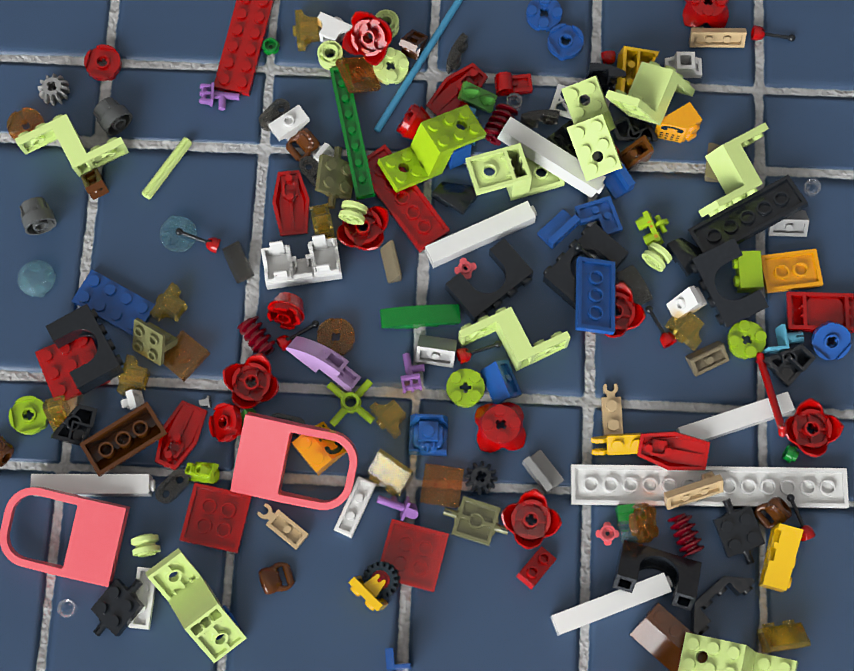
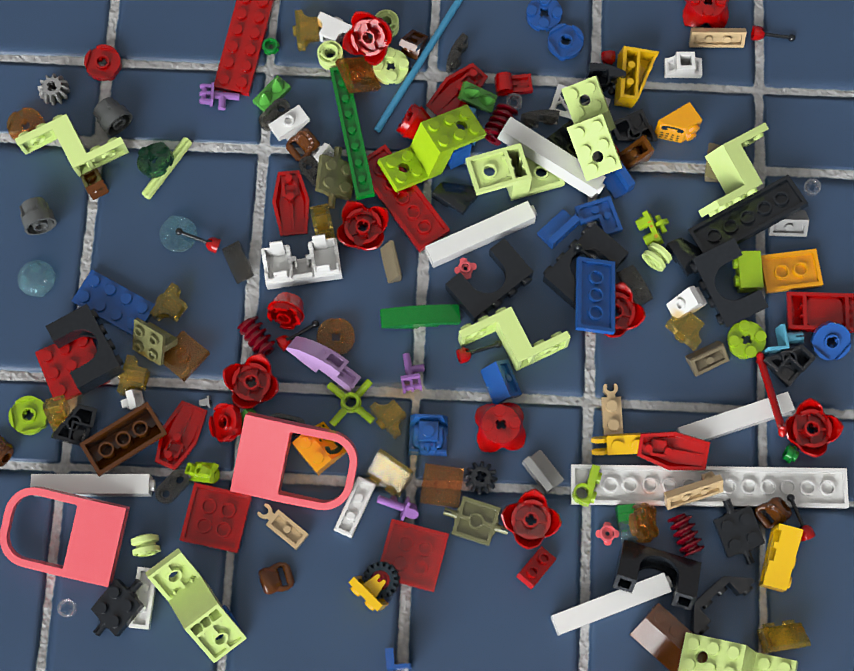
(151, 152): none -> clear green plate
(274, 90): none -> bright green tile
(353, 212): yellowish green wheel -> none
(436, 351): light grey panel -> none
(457, 395): lime plate -> none
(593, 478): none -> lime plate
(651, 92): yellowish green bracket -> none
(667, 338): hinge -> none

